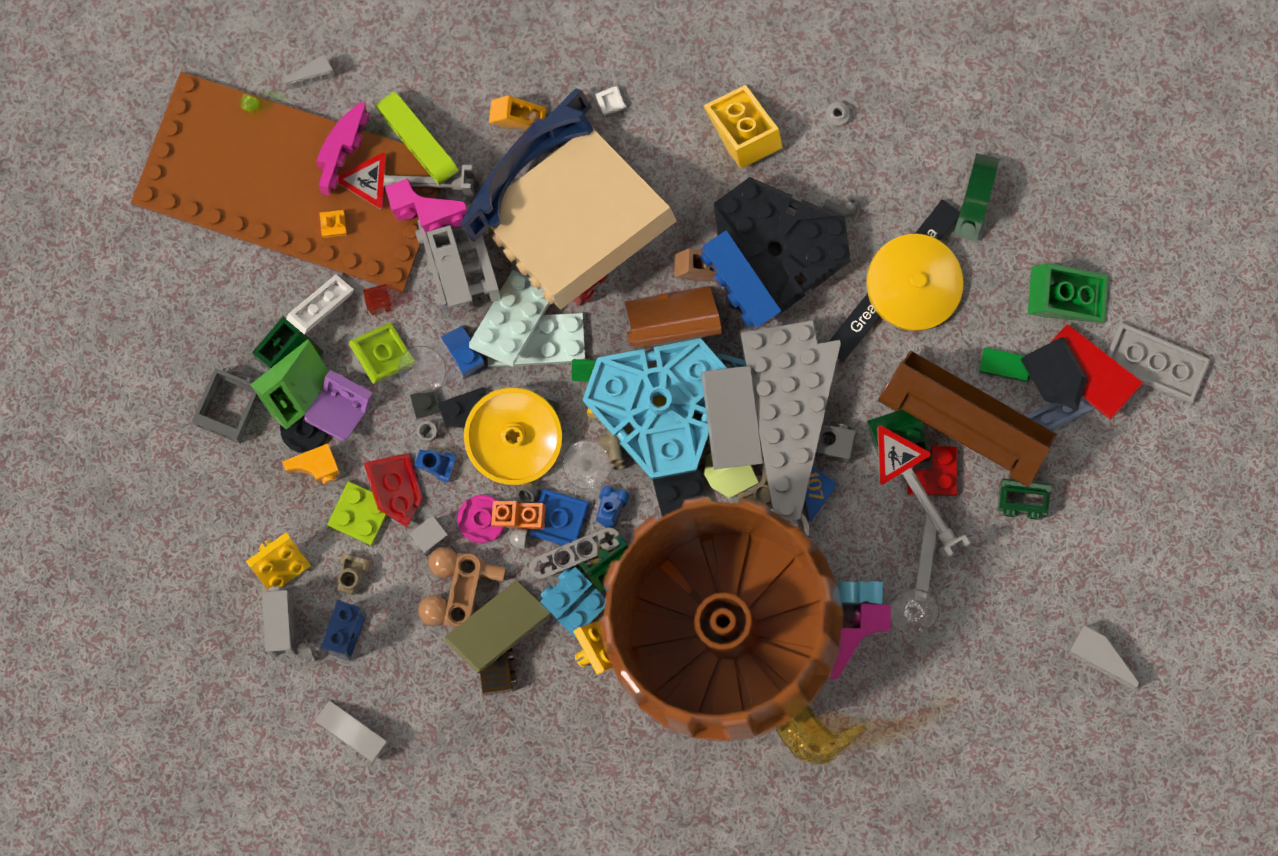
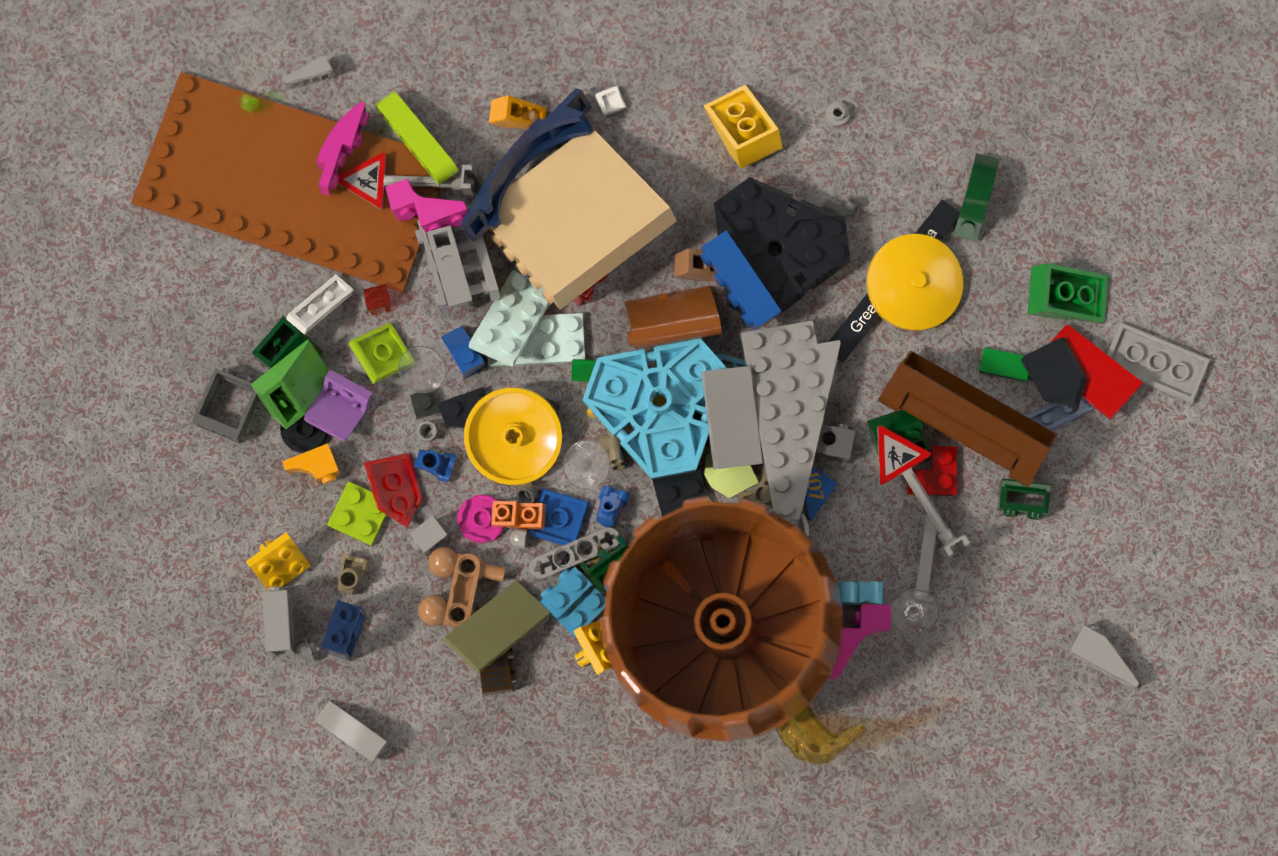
(333, 224): light orange tile -> none

